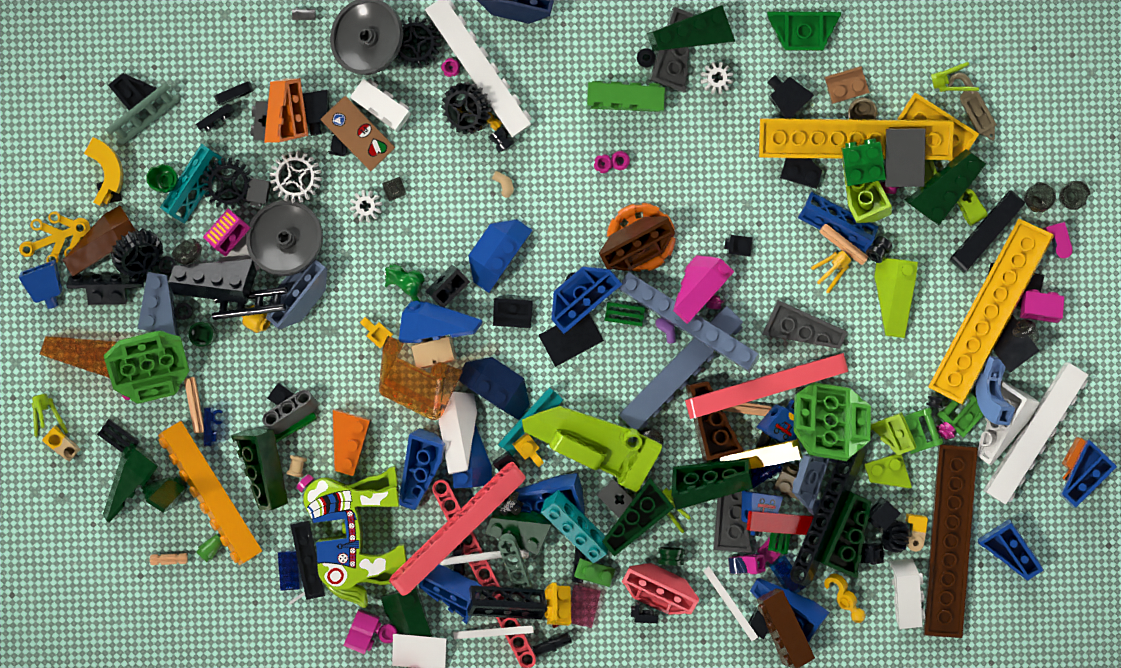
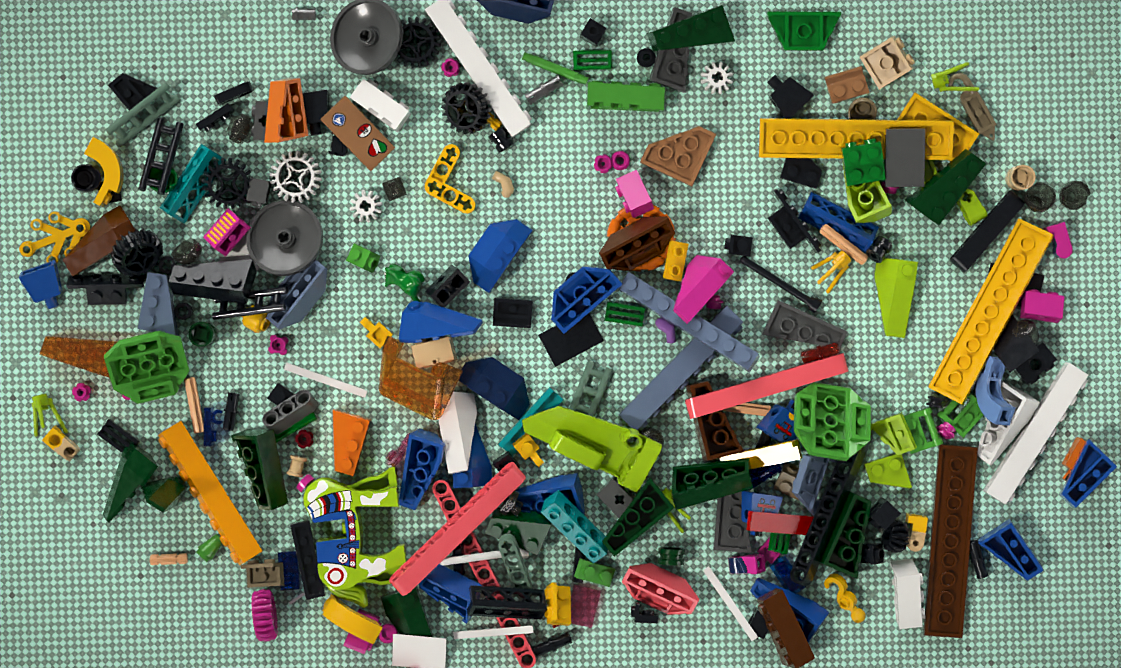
(86, 178): none -> black hair
(86, 392): none -> dark pink plate
(156, 146): none -> black bar
(231, 411): none -> black axle
(240, 129): none -> clear smoke head
(264, 574): none -> dark tan bracket
(264, 615): none -> dark pink gear
(273, 345): none -> dark pink plate
(299, 439): none -> dark red plate
(326, 380): none -> white sticker
(350, 620): none -> yellow arch
(363, 258): none -> bright green bracket
(395, 457): none -> clear pink plate
(441, 180): none -> yellow beam
(543, 89): none -> flat silver pin
(555, 68): none -> bright green piece
(592, 60): none -> green tile
(593, 32): none -> black brick
(597, 394): none -> sand green bar
(634, 193): none -> brick
(675, 261): none -> yellow bracket
(680, 154): none -> medium nougat plate
(789, 226): none -> black bracket
(812, 303): none -> black piece
(820, 352): none -> clear red axle
(887, 61): none -> tan plate
(978, 559): none -> black axle
(1020, 177): none -> tan wheel
(1045, 363): none -> black brick

